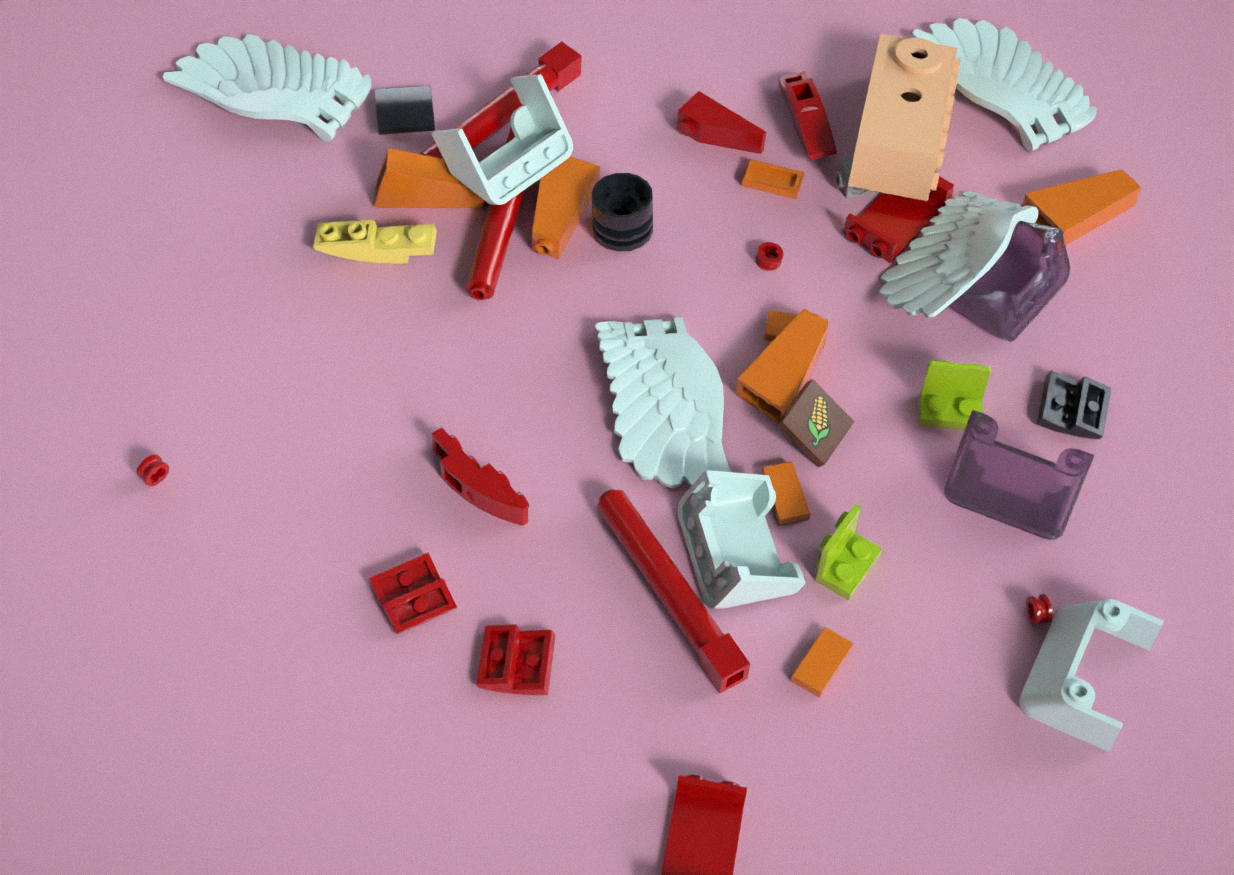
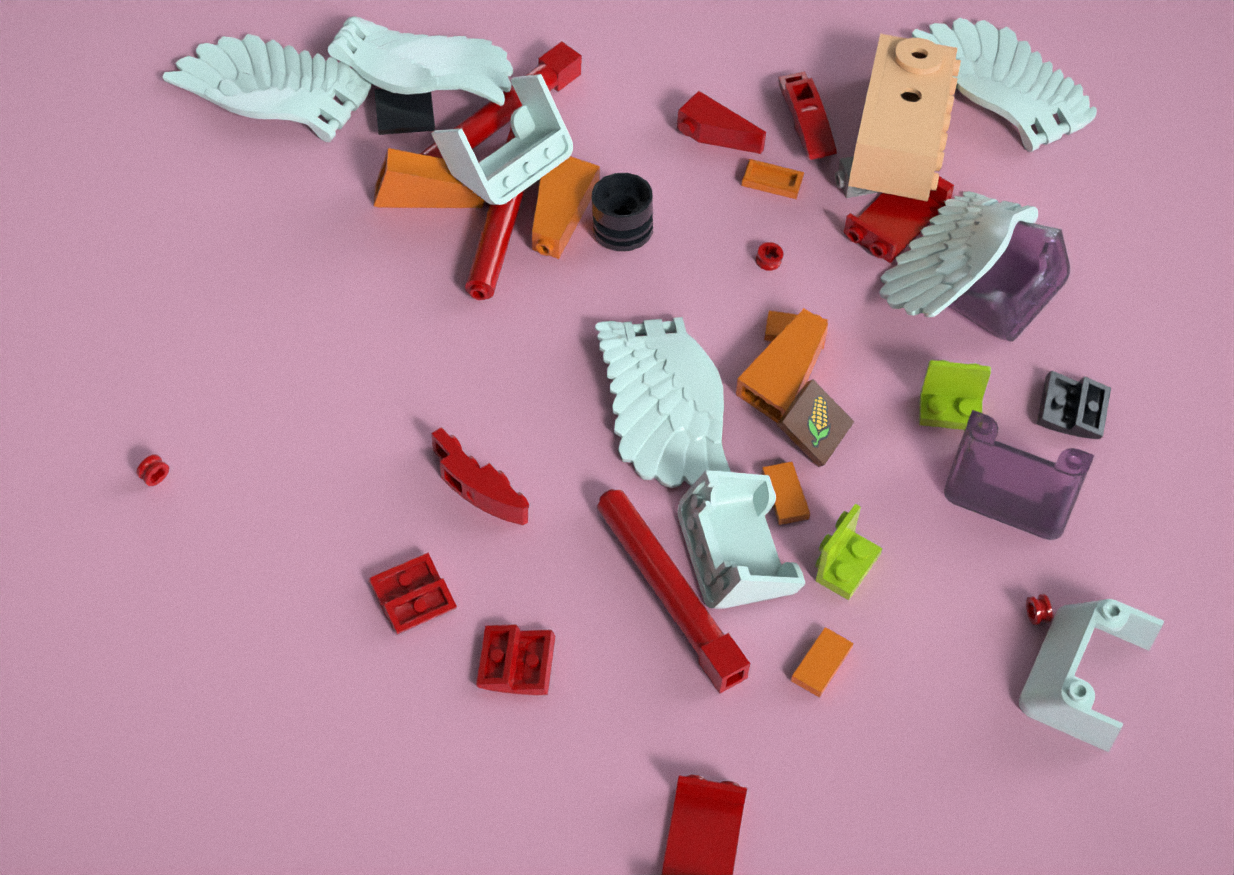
(370, 243): light yellow slope -> none
(422, 62): none -> light aqua animal
(1083, 203): orange slope -> none

